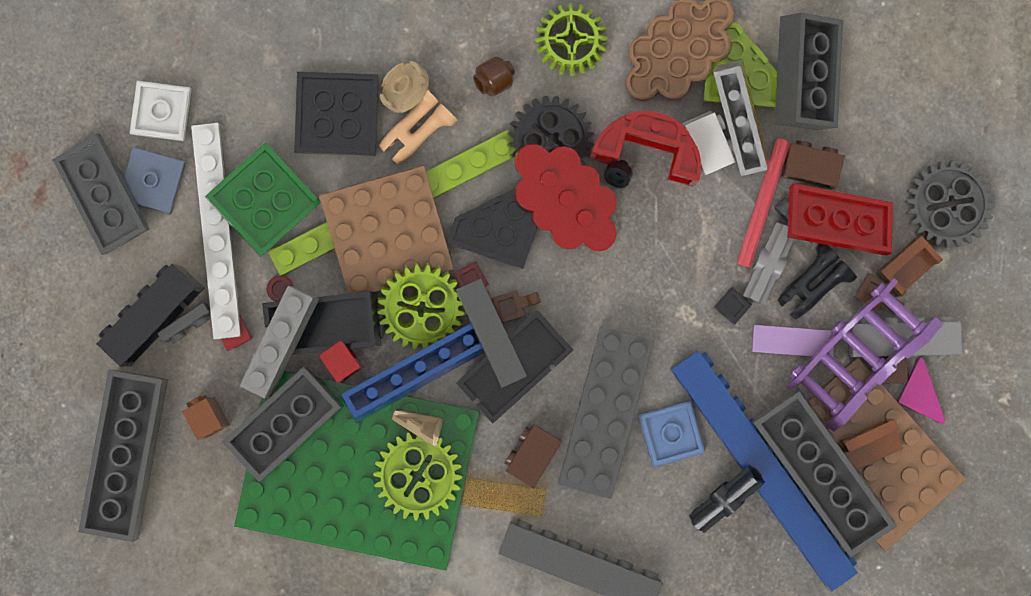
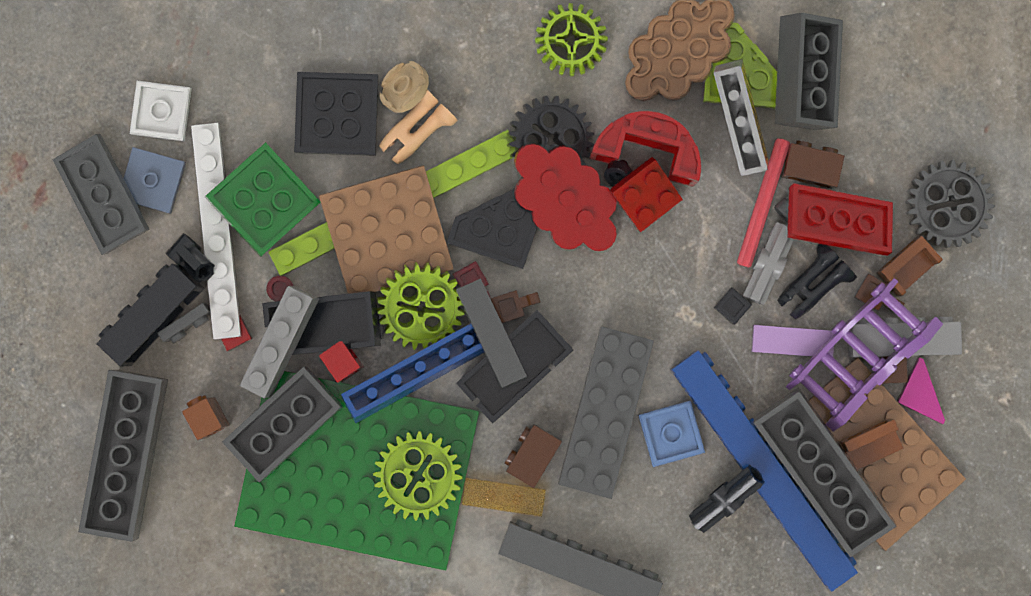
(188, 256): none -> black piece
(422, 425): tan tile -> none
(494, 76): reddish brown head -> none
(646, 194): none -> red plate
(709, 138): white brick -> none

